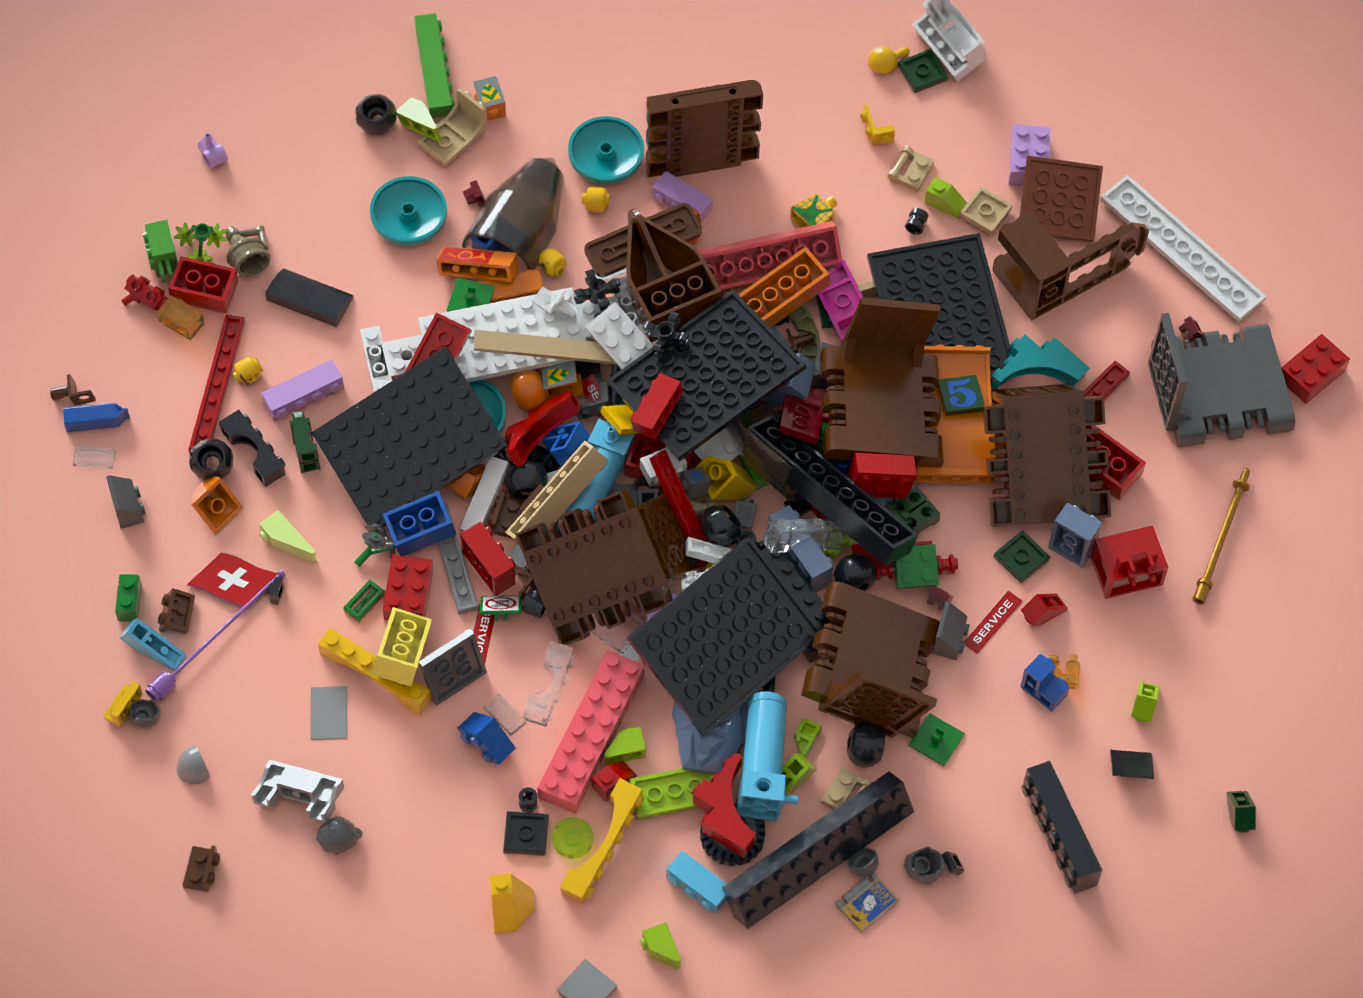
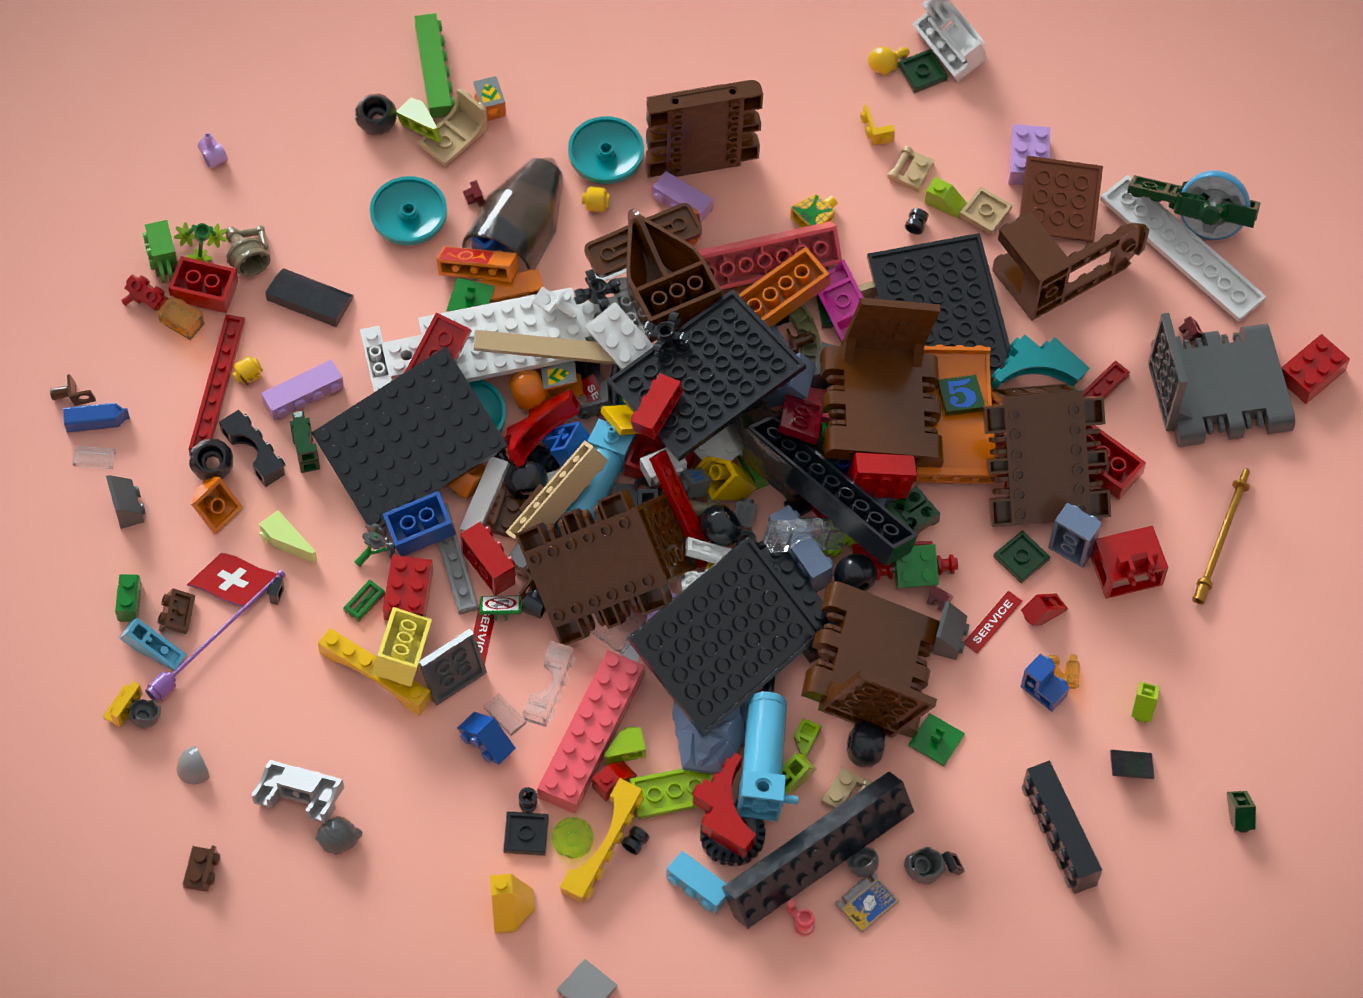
(328, 712): light grey sticker -> none
(552, 262): yellow head -> none
(635, 840): none -> black wheel
(661, 945): lime slope -> none
(804, 919): none -> coral piece
(1209, 203): none -> piece

